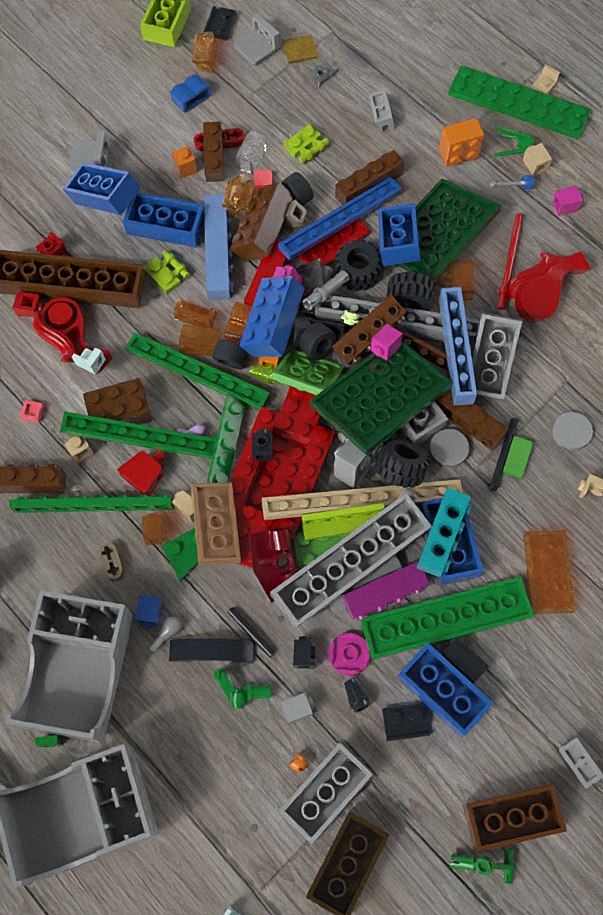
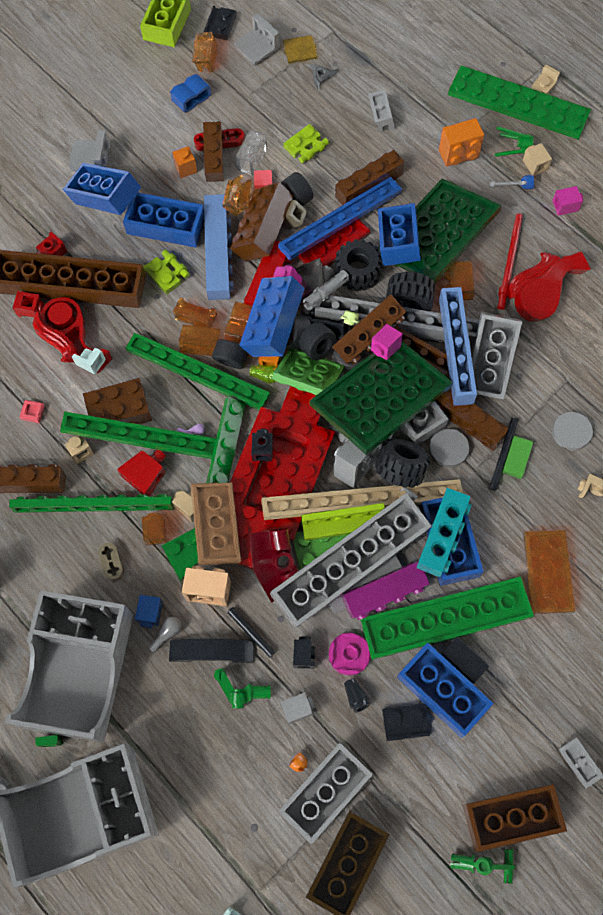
(206, 586): none -> light nougat brick

